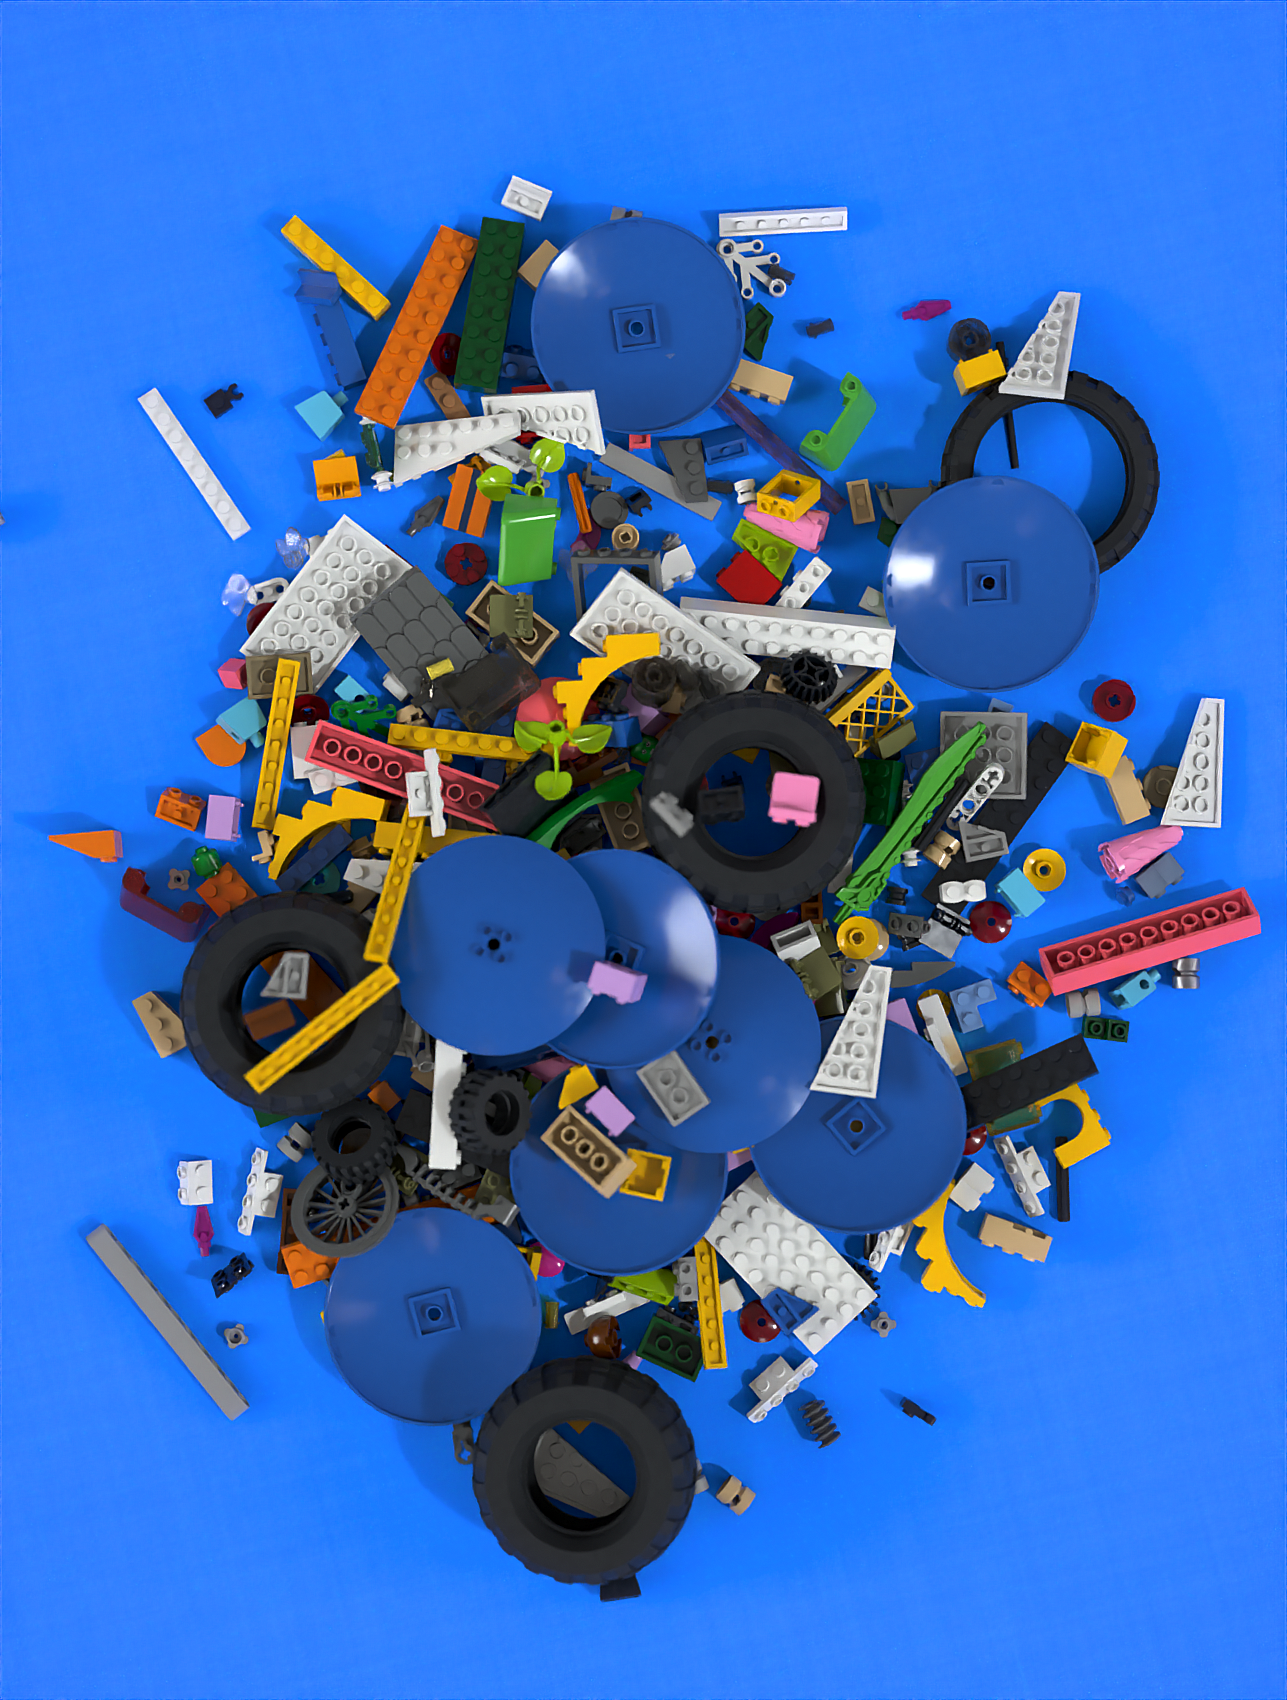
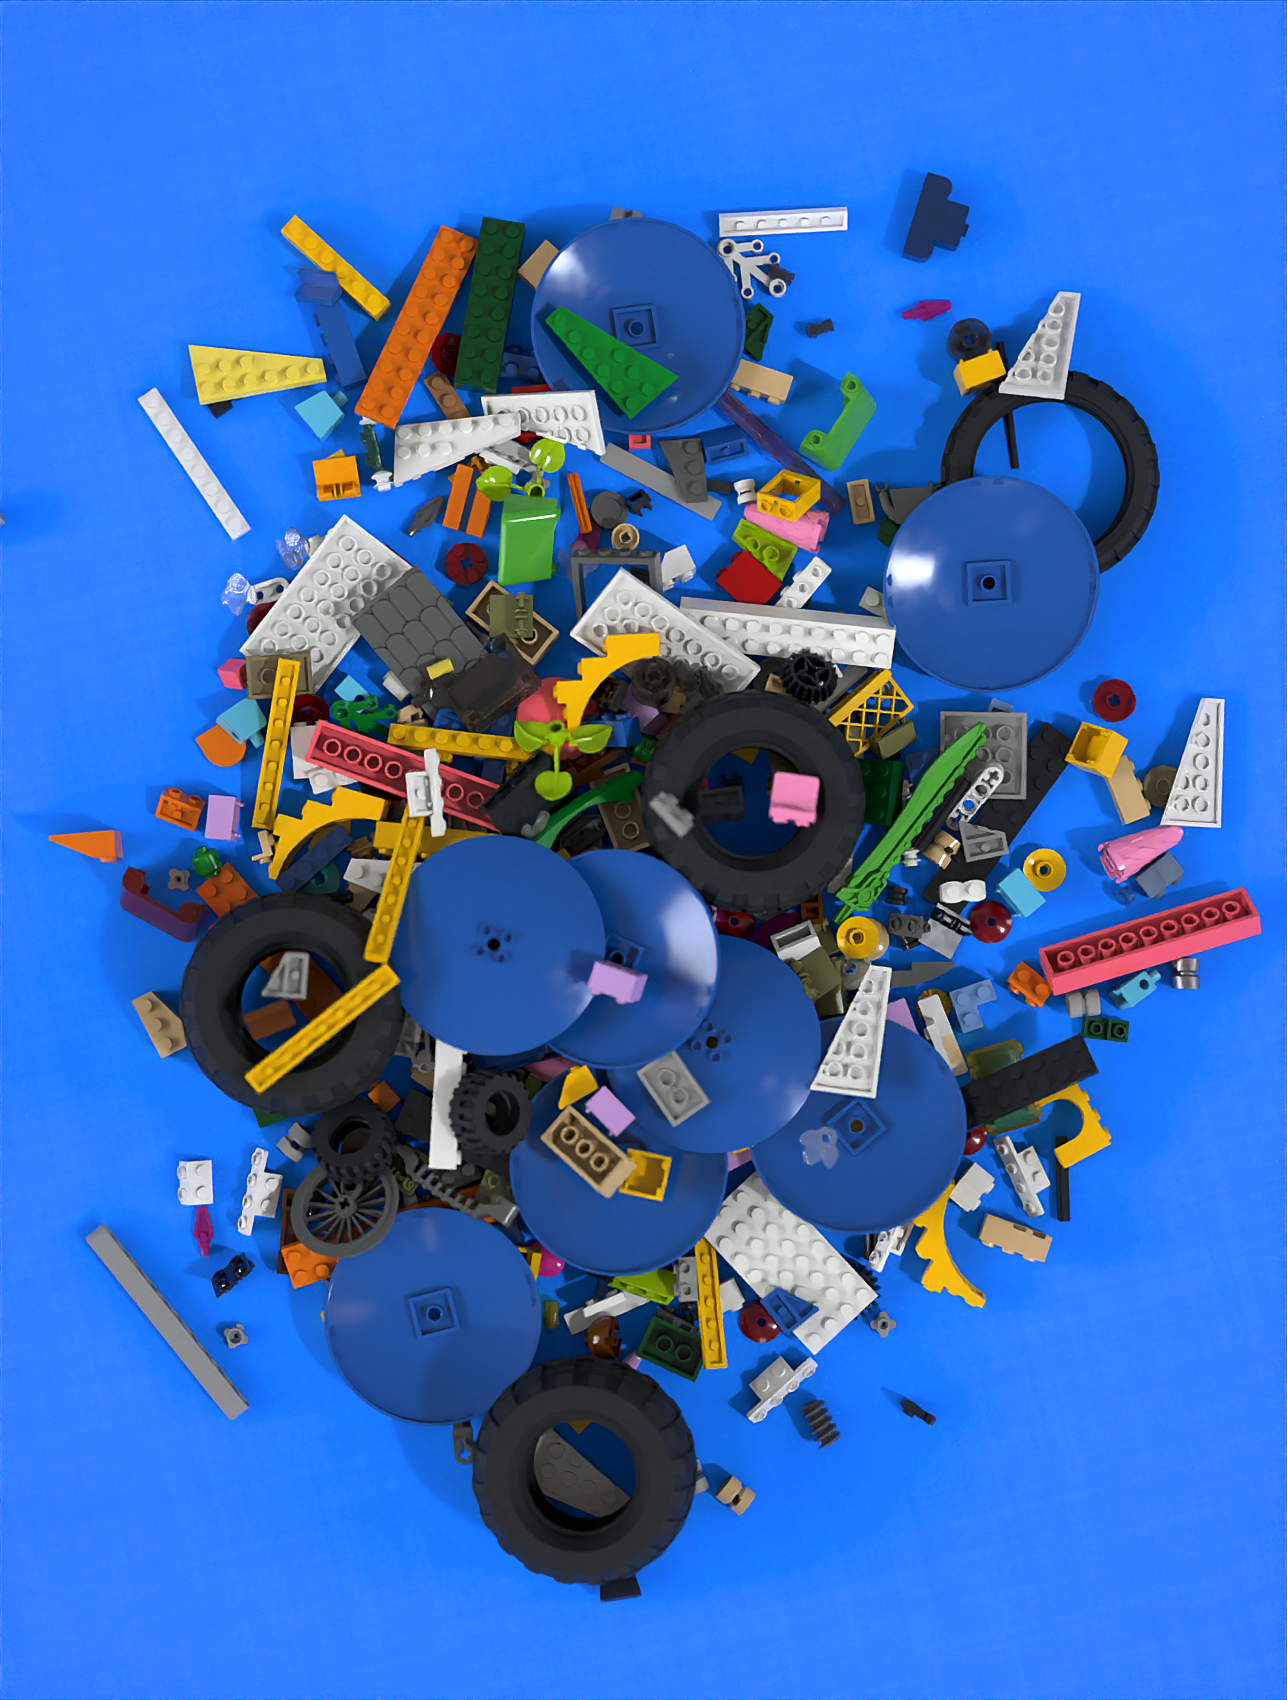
(236, 374): none -> light yellow wing
(526, 198): white plate -> none
(539, 826): none -> clear arm
(599, 483): dark grey bracket -> none
(620, 370): none -> green wing
(671, 542): light grey plate -> none
(817, 1149): none -> clear plate
(935, 221): none -> dark blue brick

